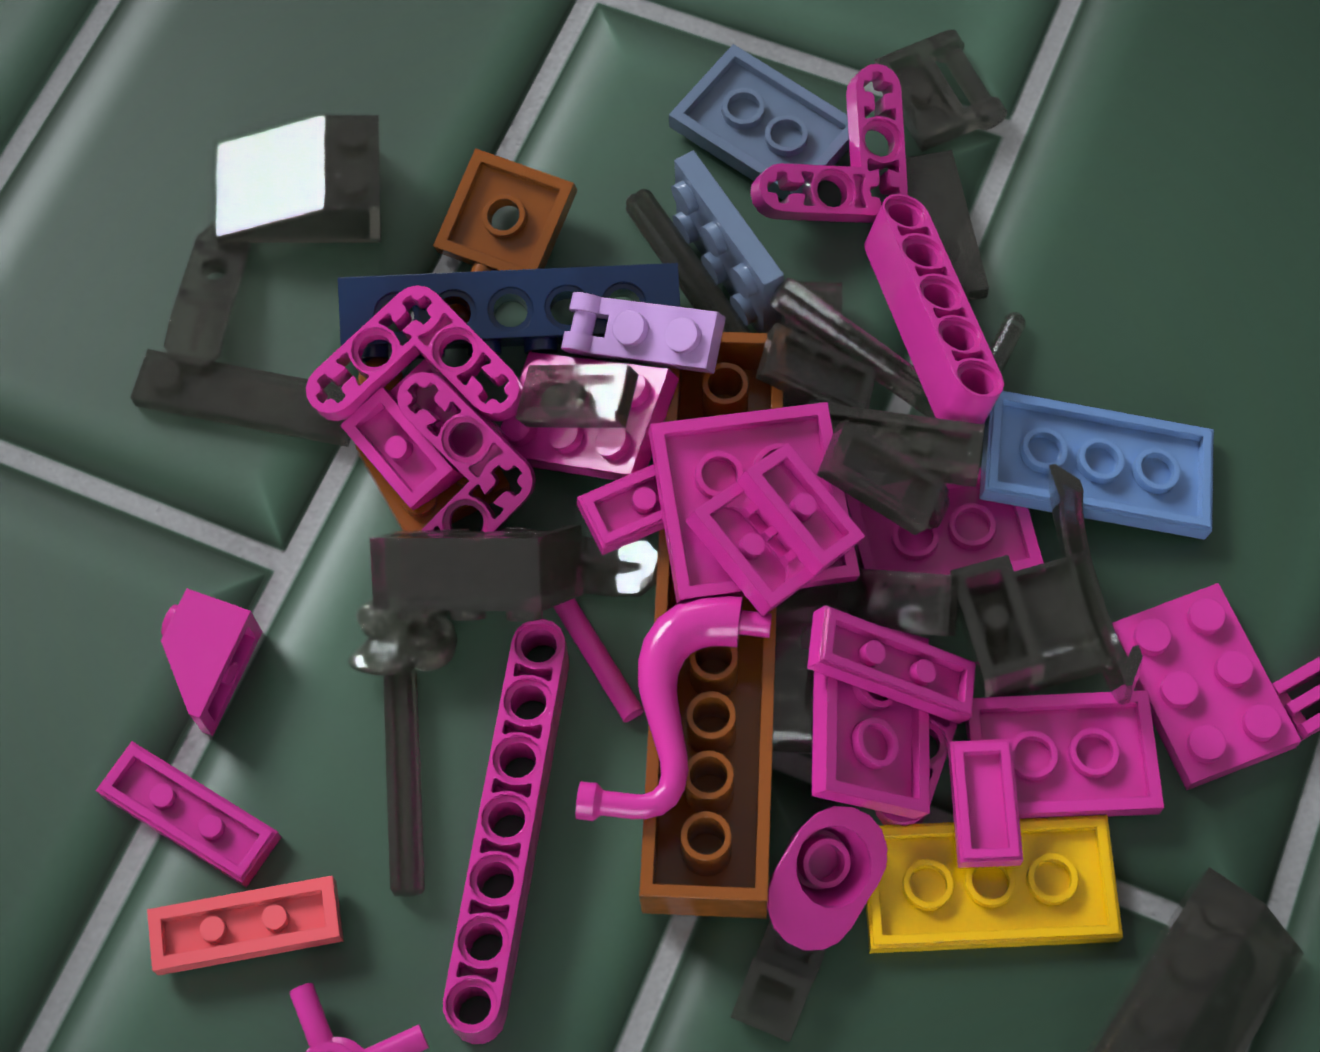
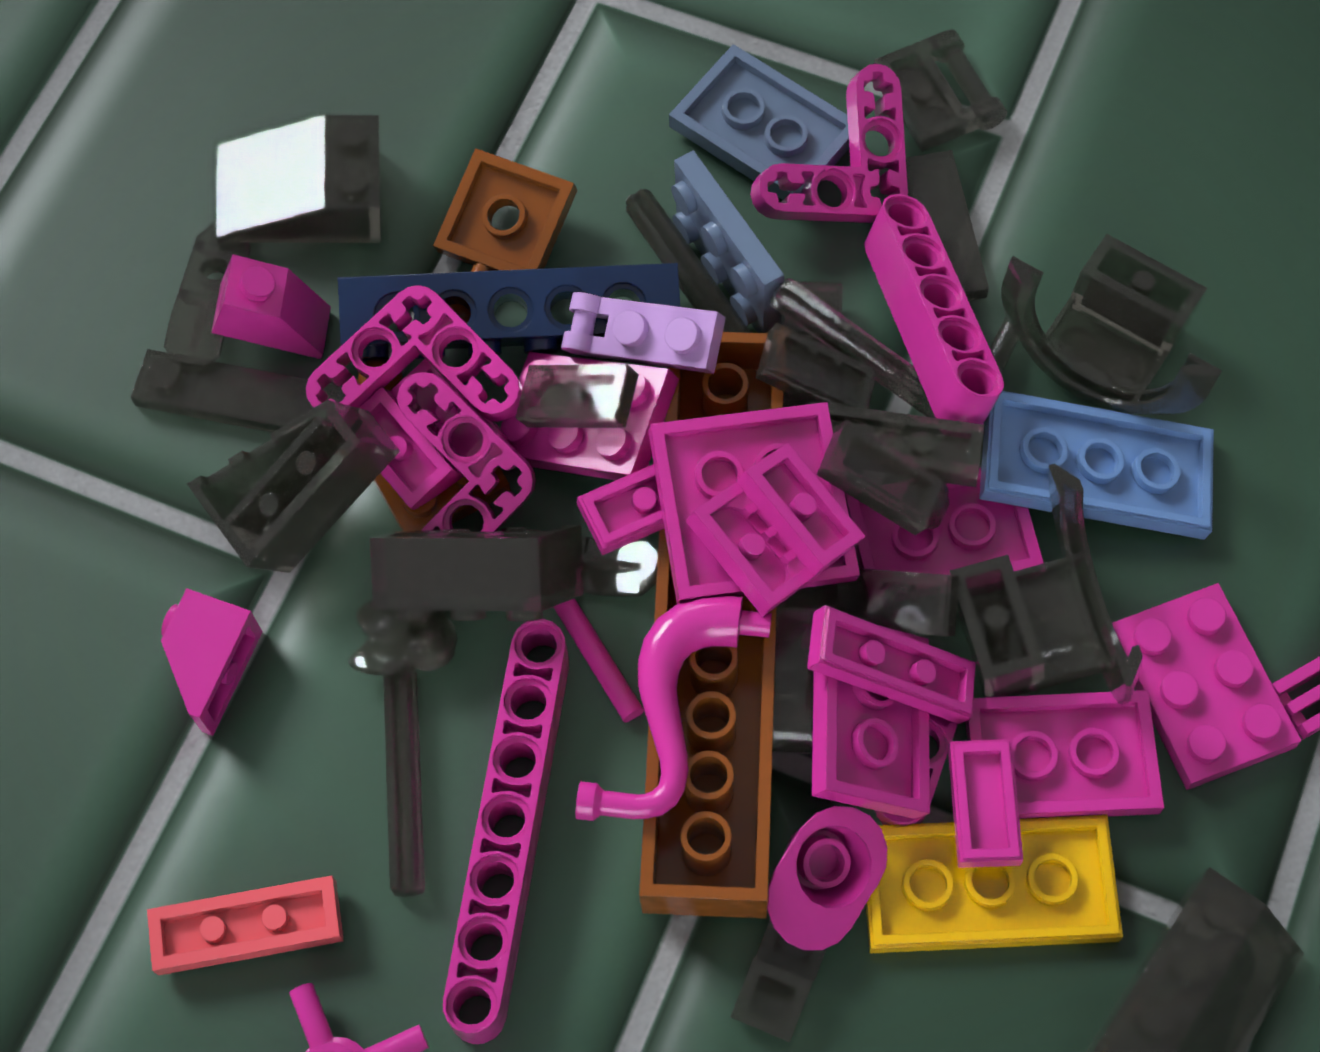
(189, 814): dark pink tile -> none
(270, 308): none -> dark pink slope
(296, 485): none -> clear smoke wedge
(1114, 331): none -> clear smoke piece

